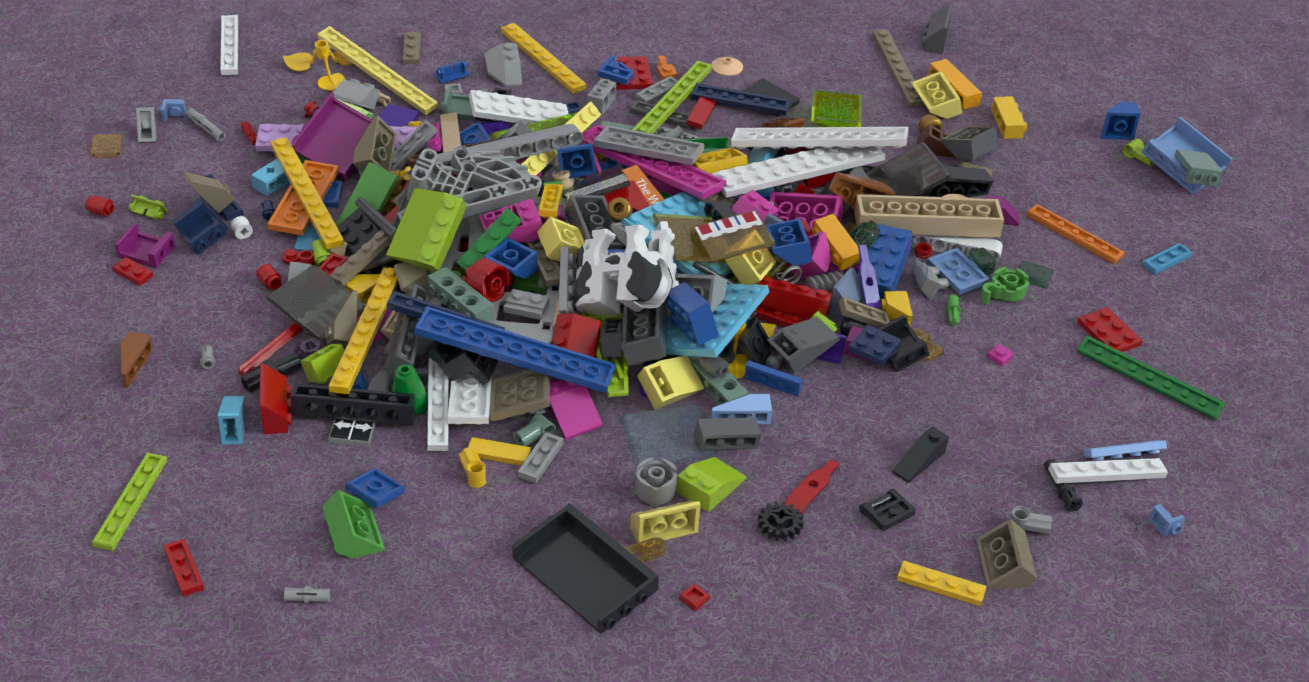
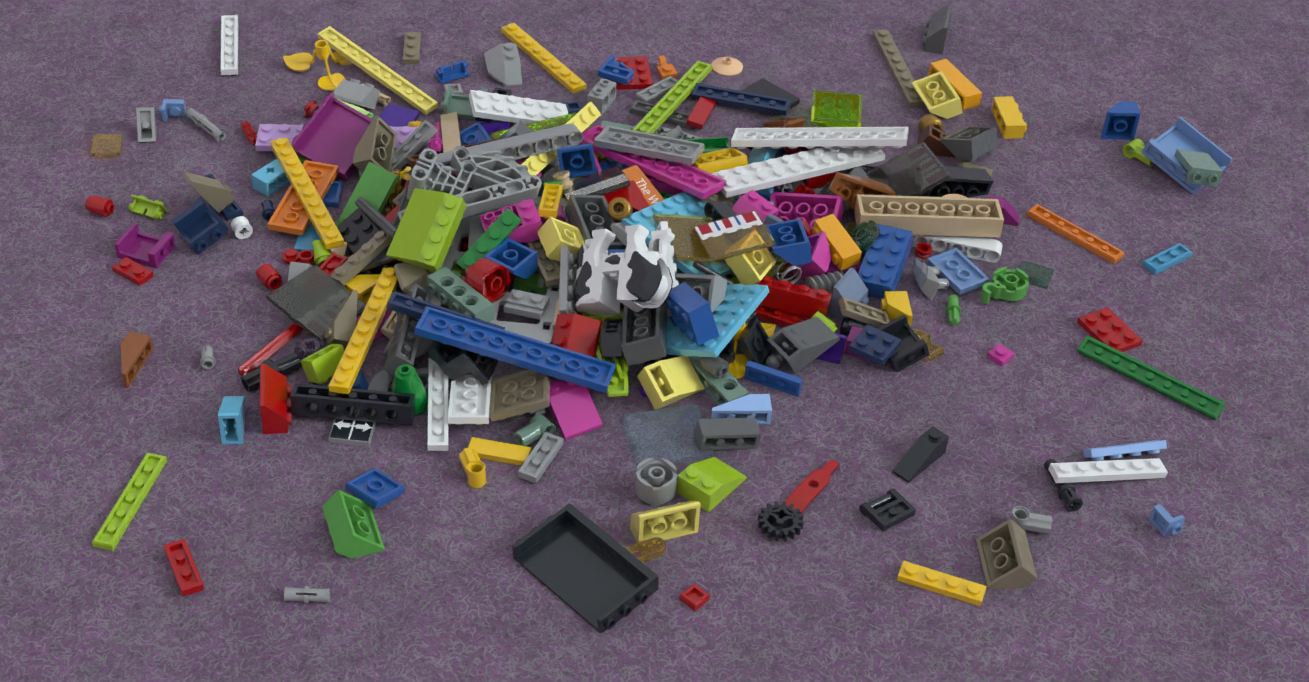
(867, 272): piece -> none
(983, 260): clear green brick -> none

